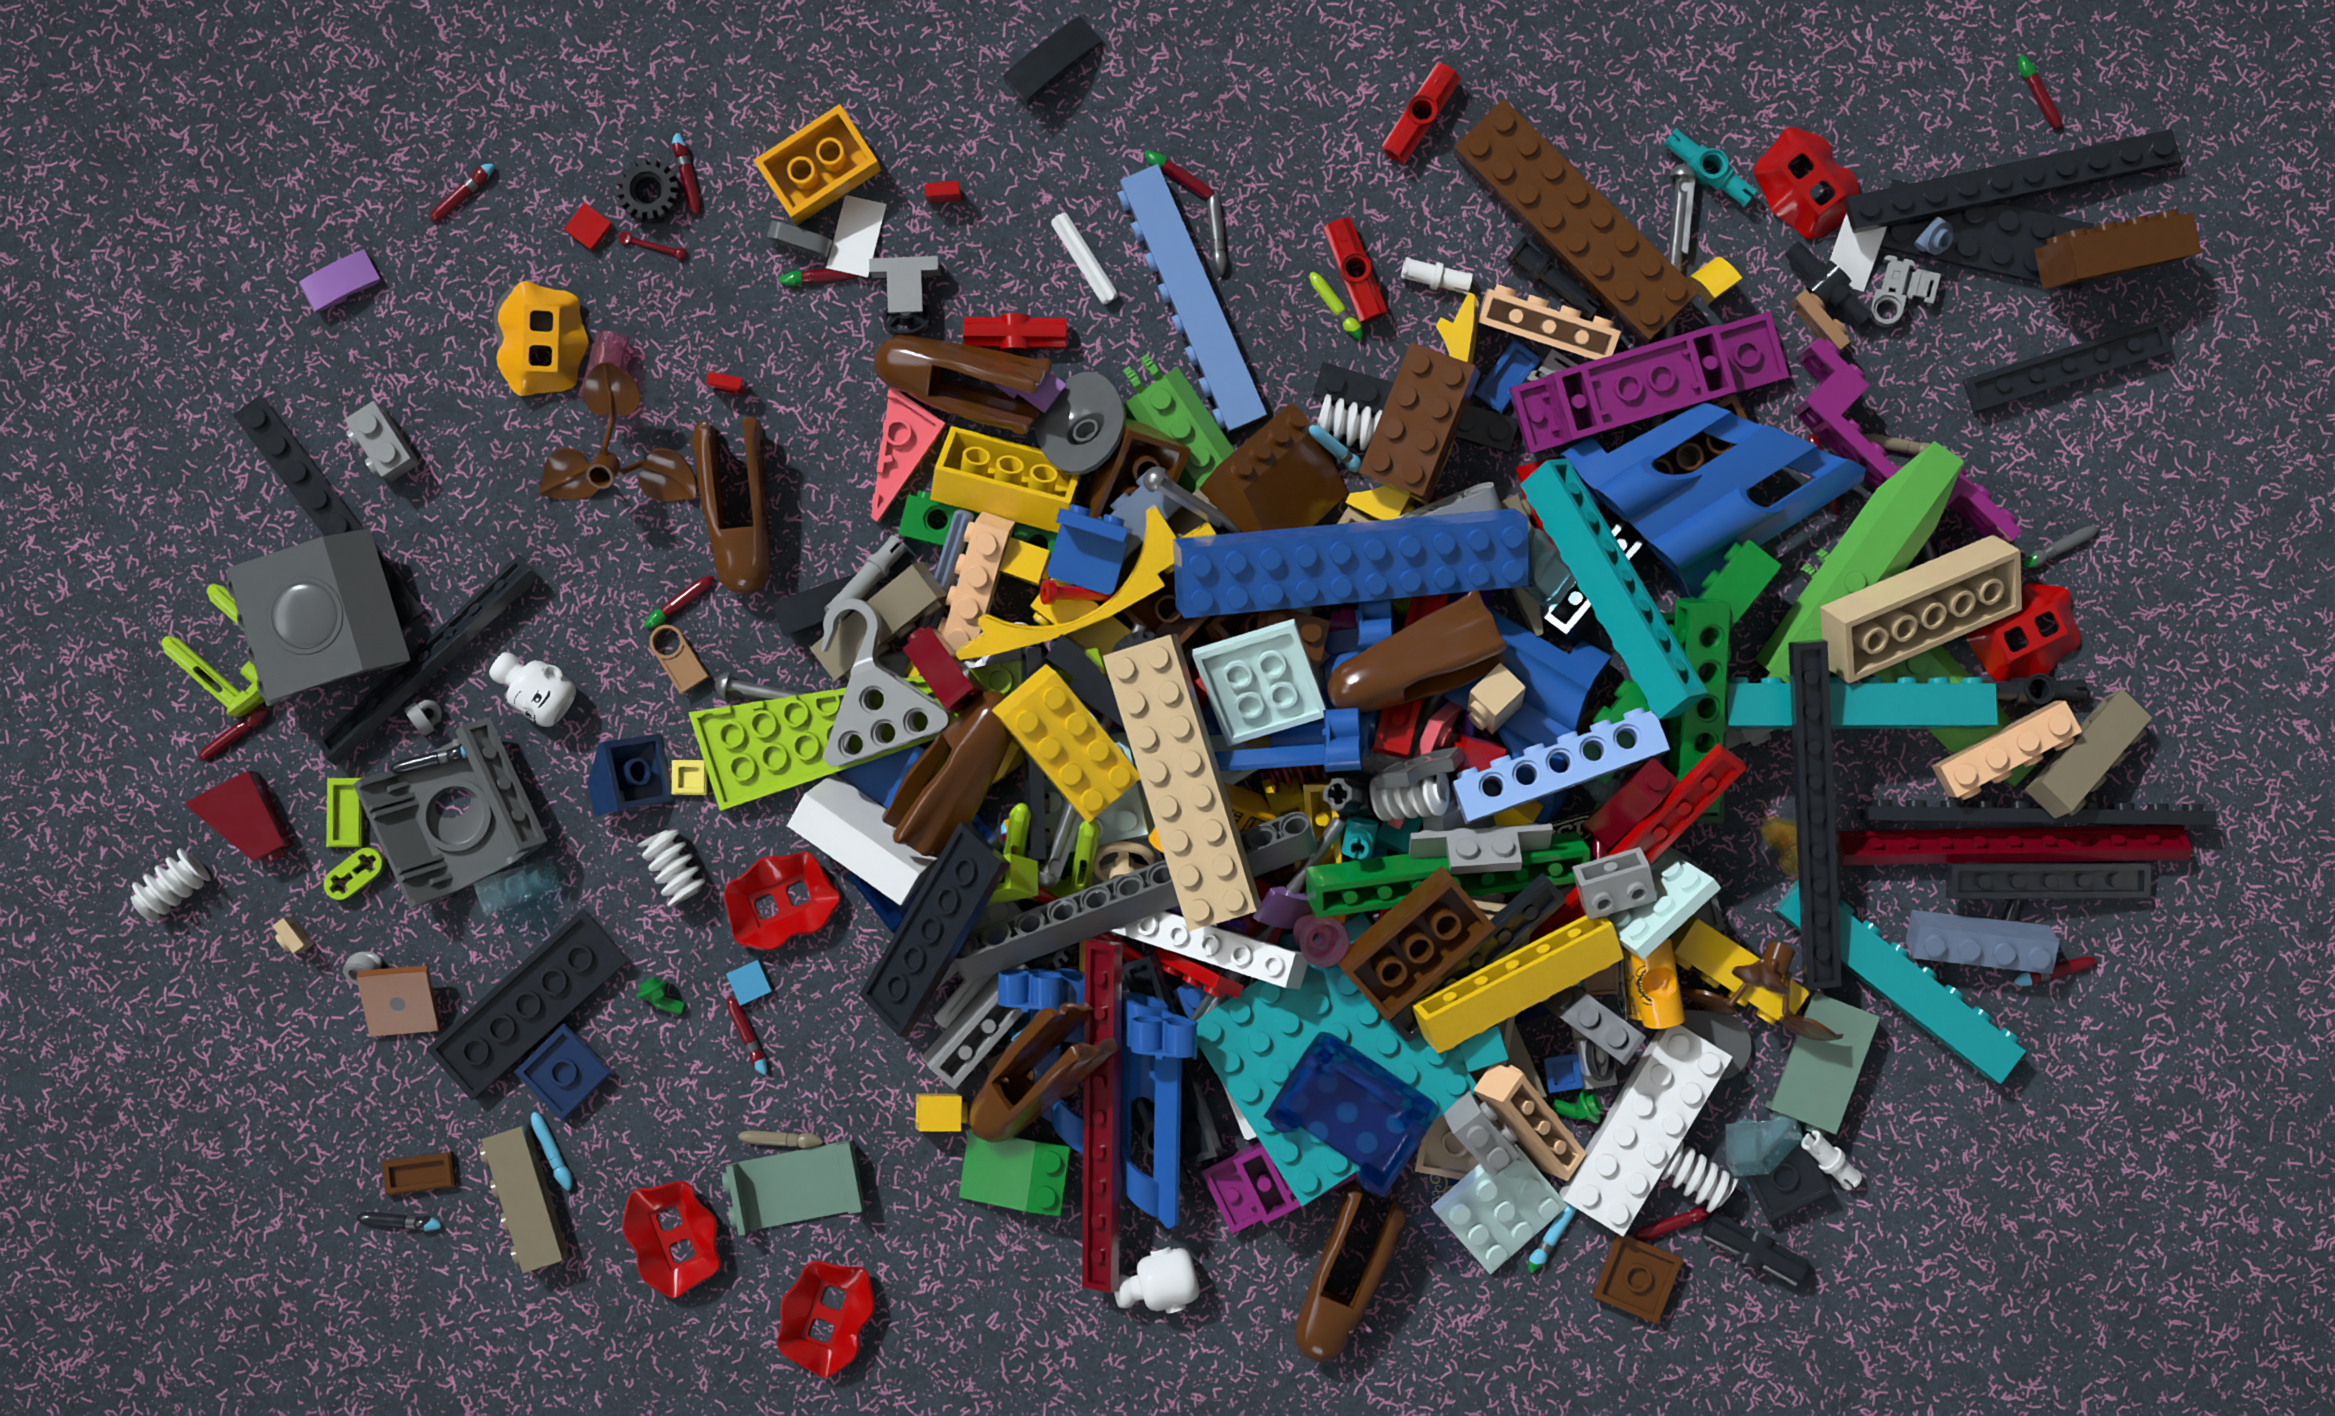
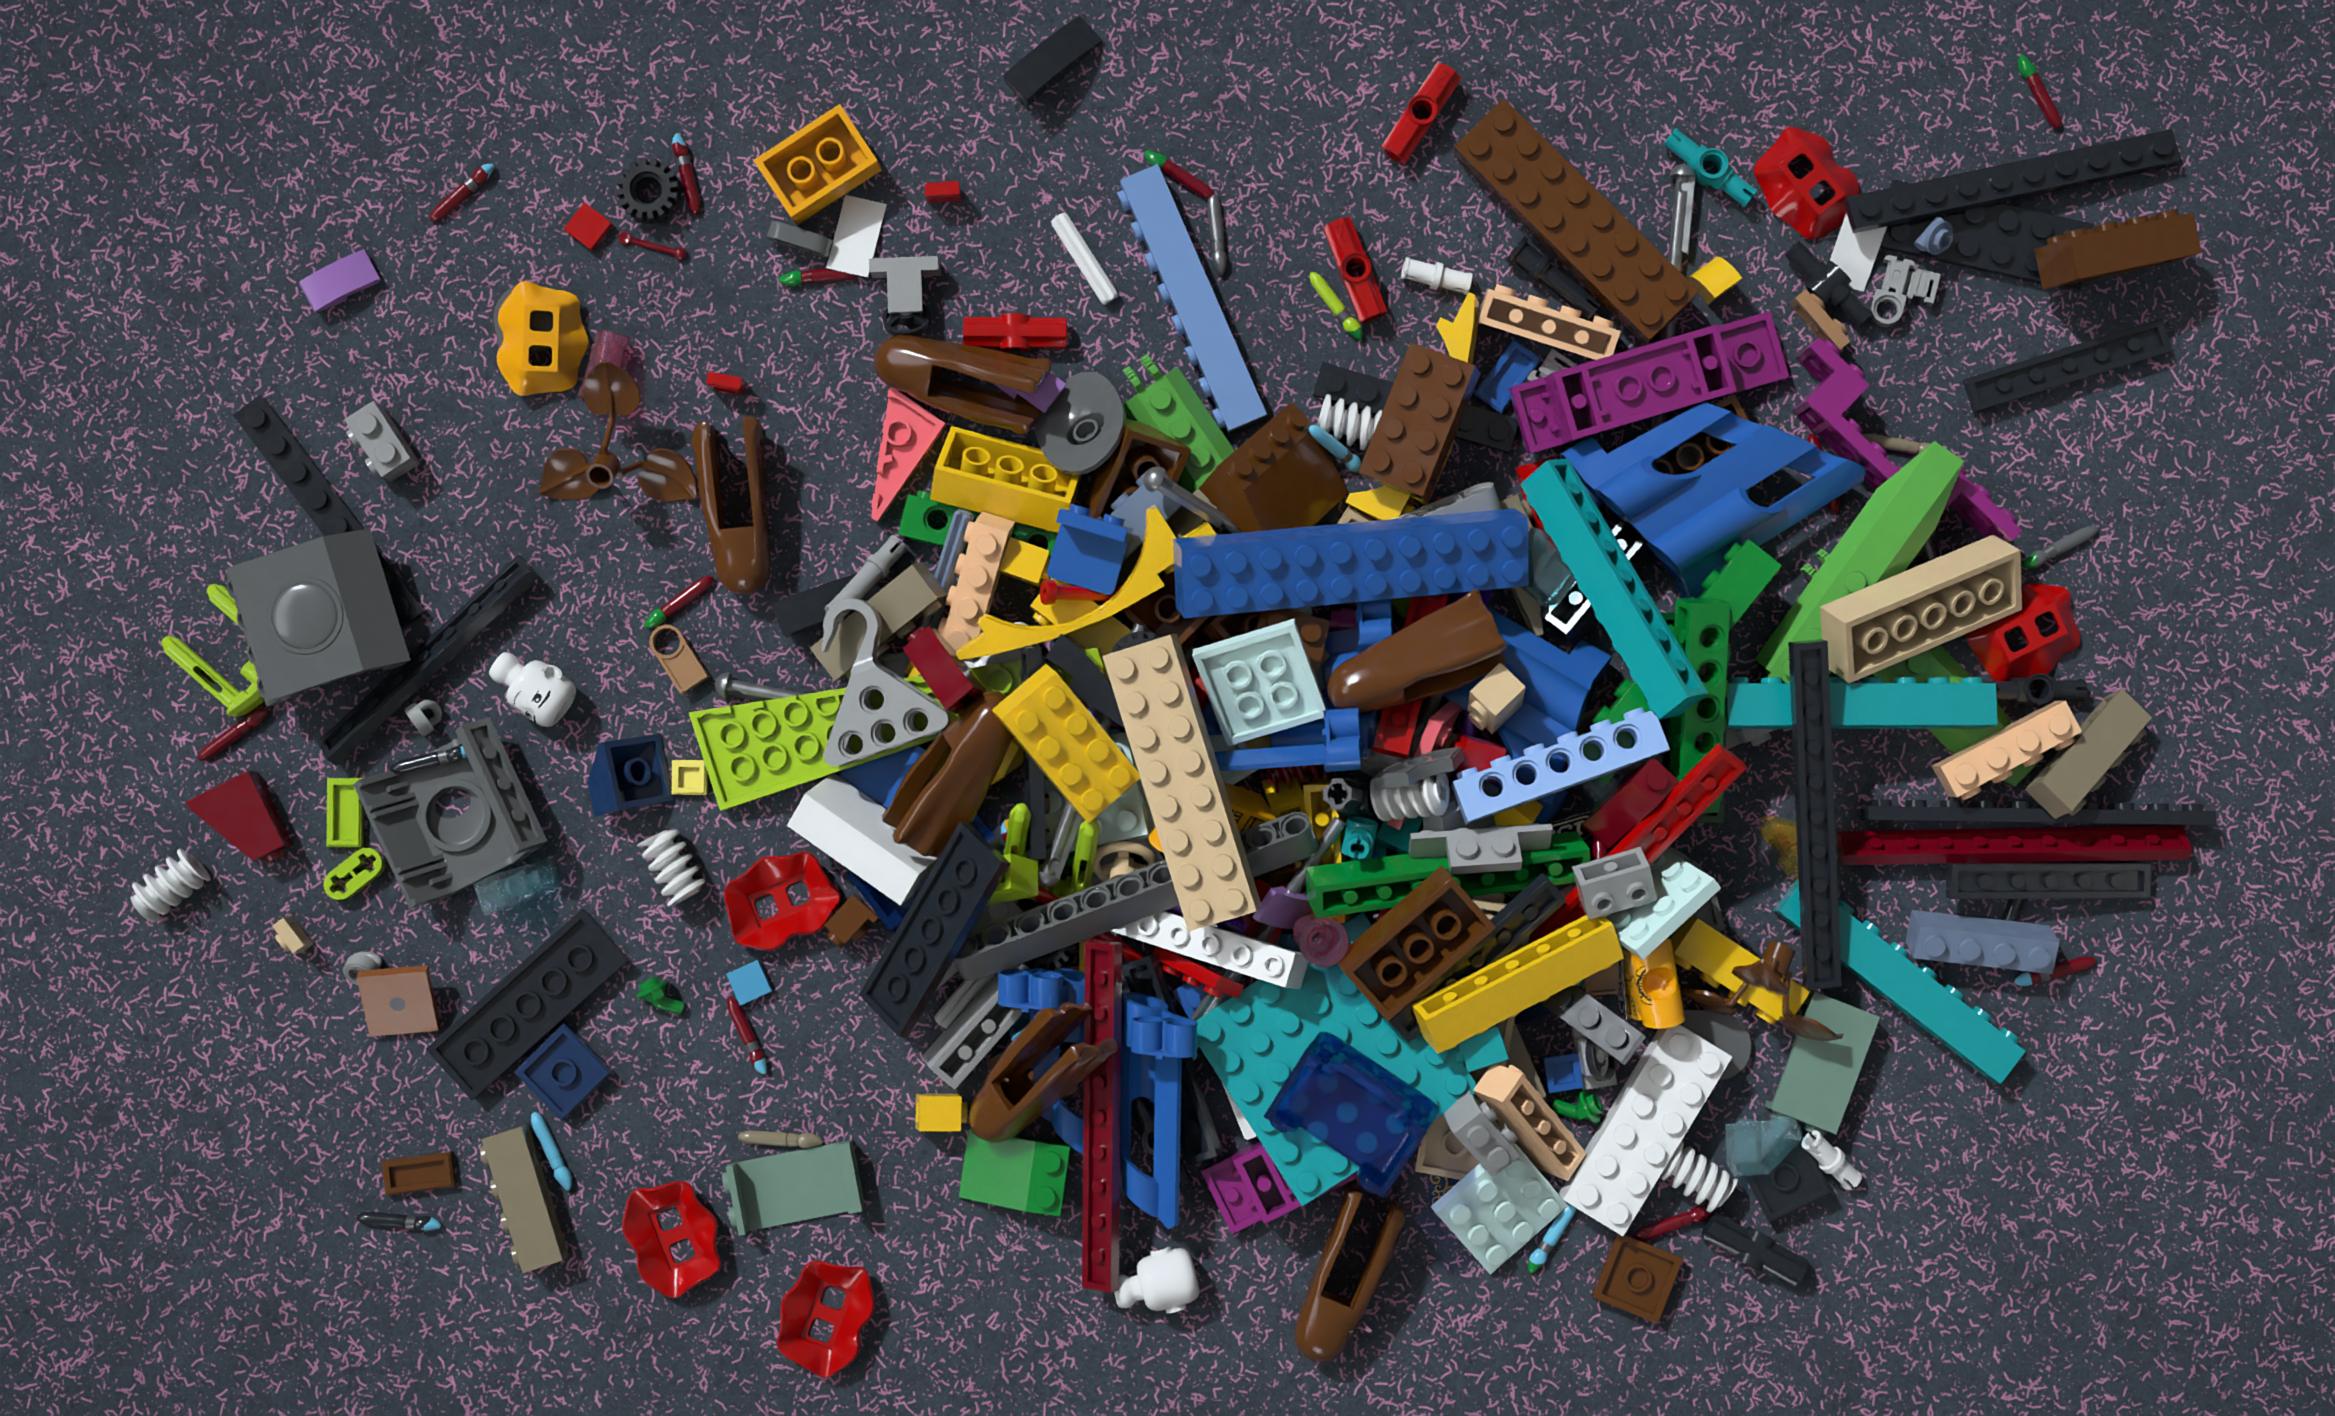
(850, 921): none -> reddish brown brick

